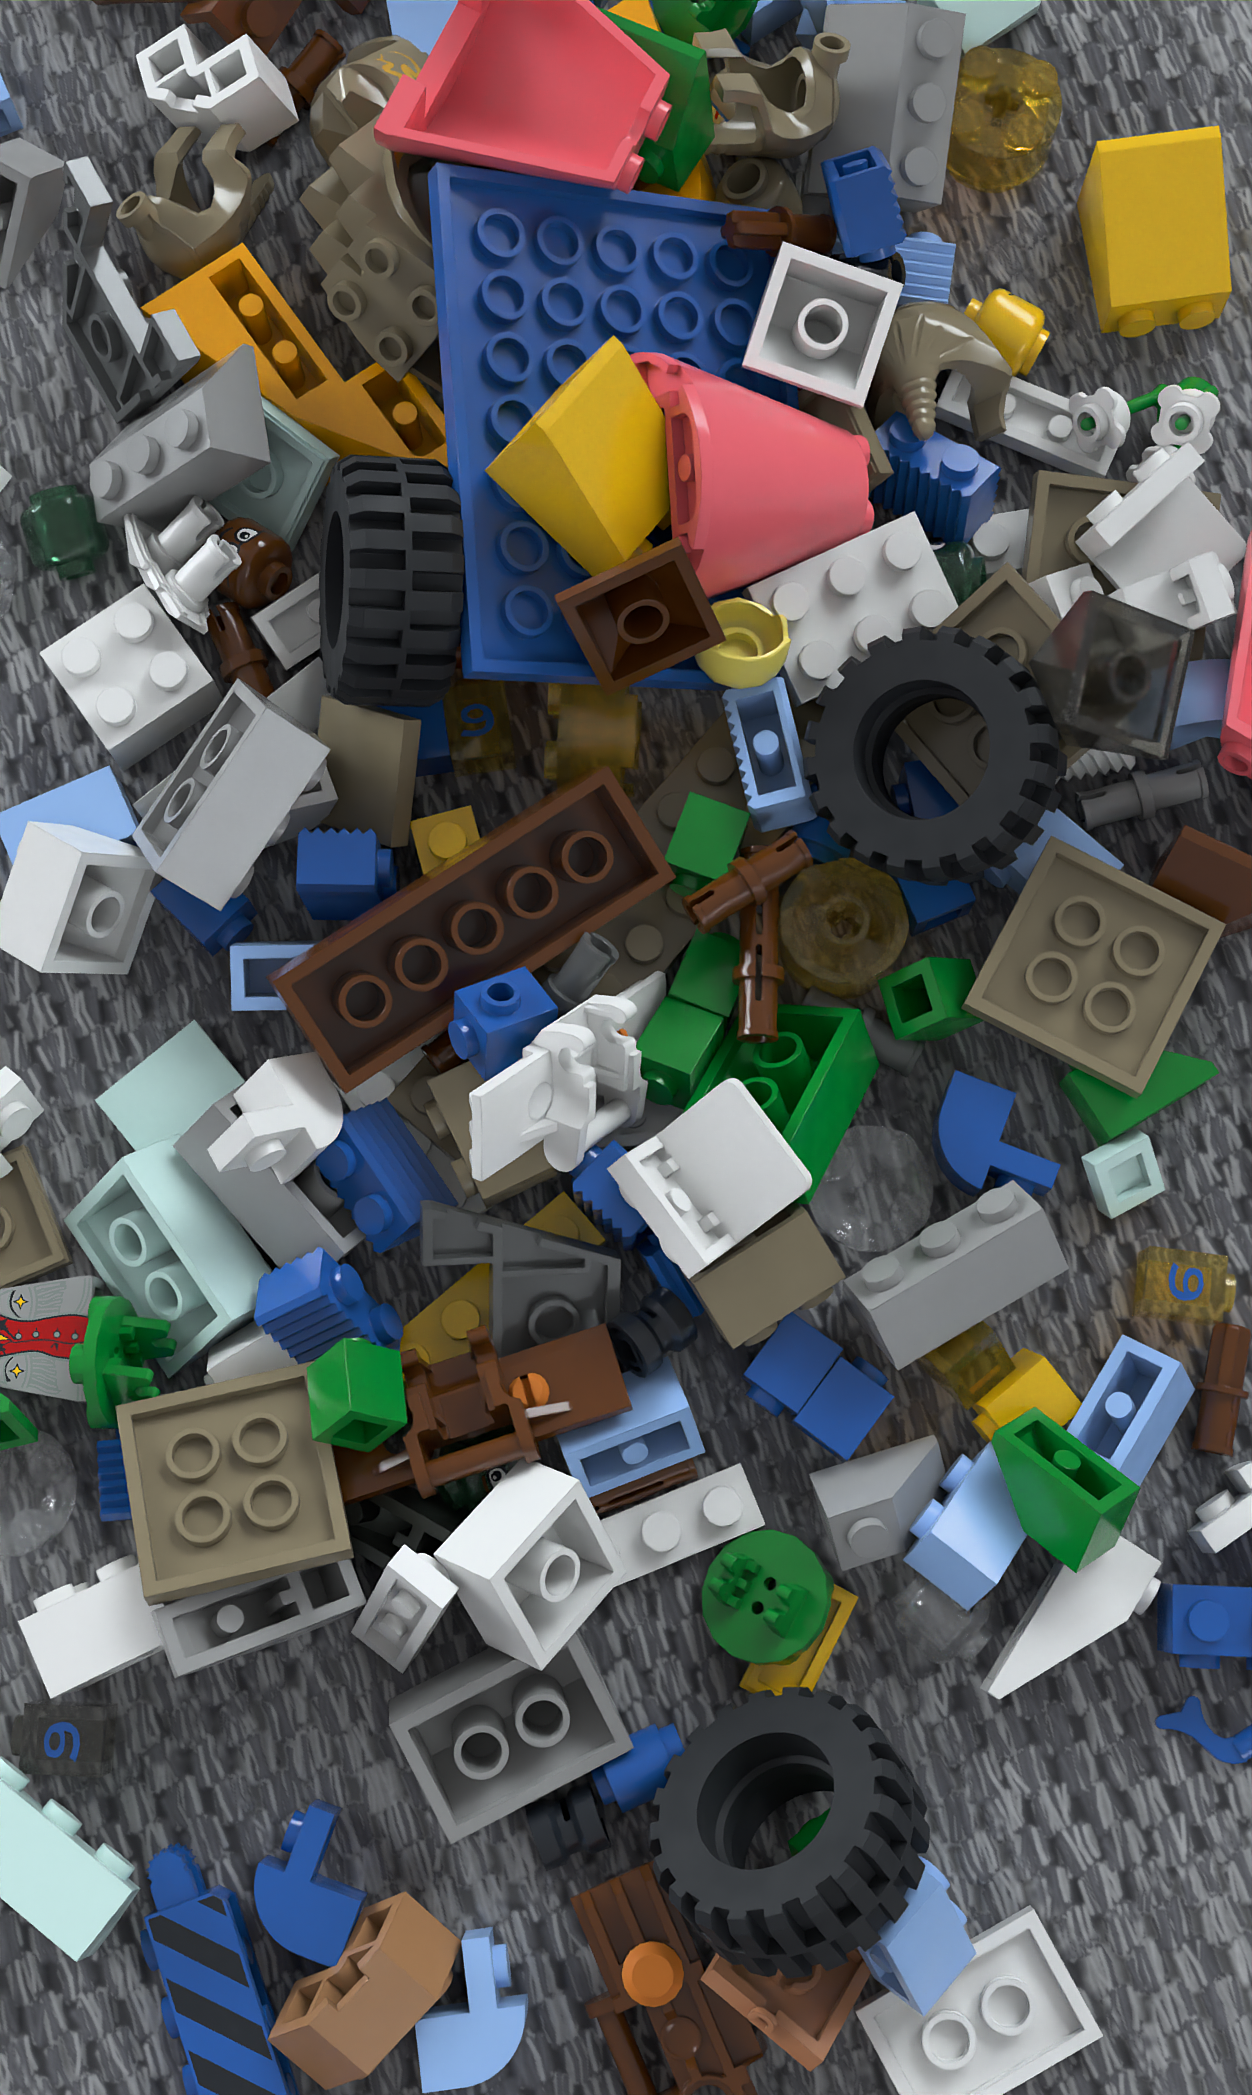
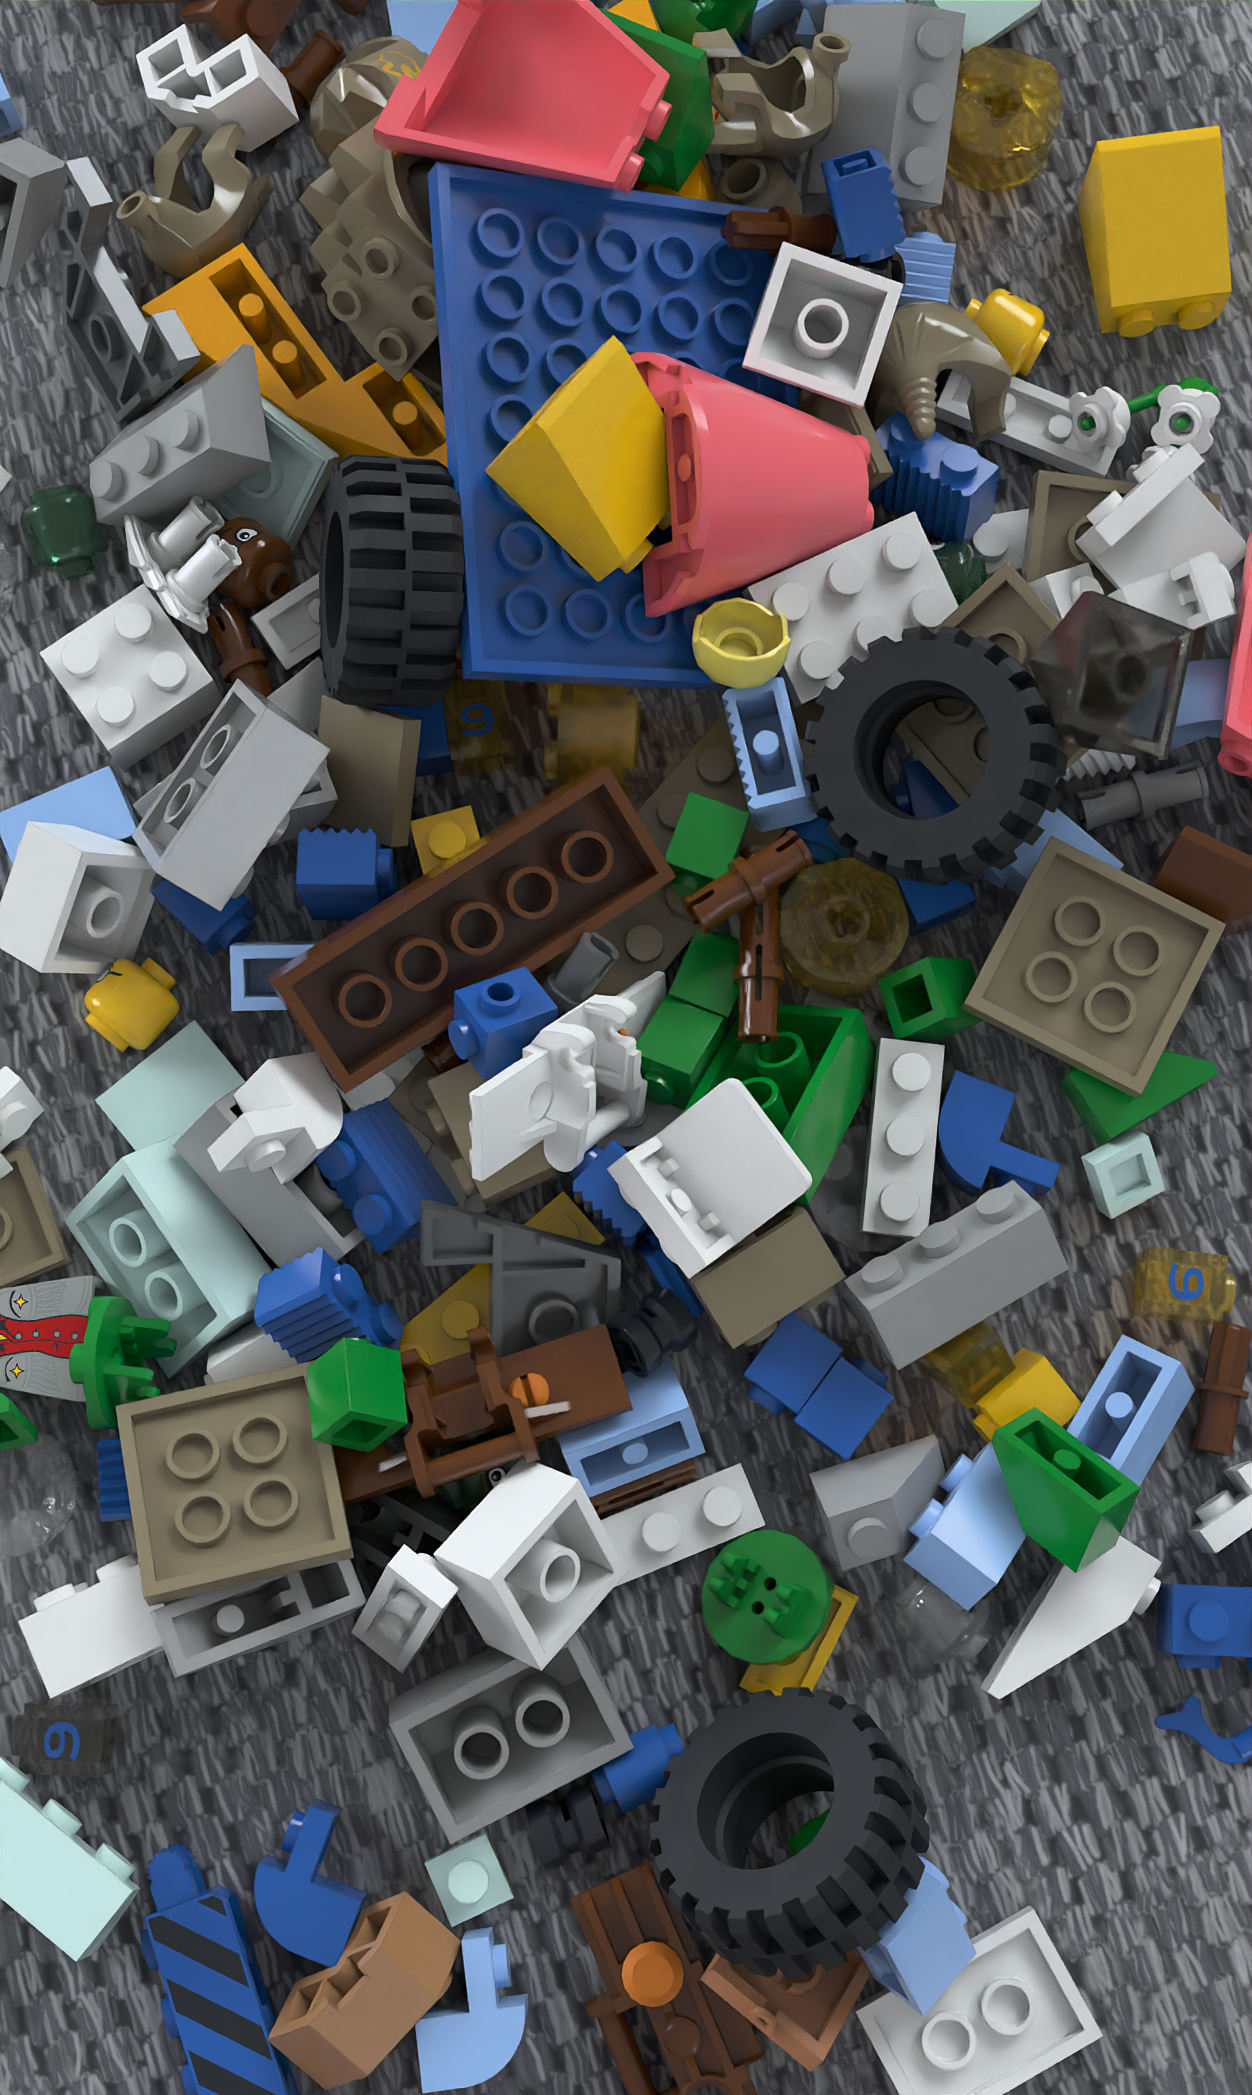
(132, 1003): none -> yellow head
(469, 1879): none -> light aqua plate
(641, 616): reddish brown slope -> none
(901, 1138): none -> white plate

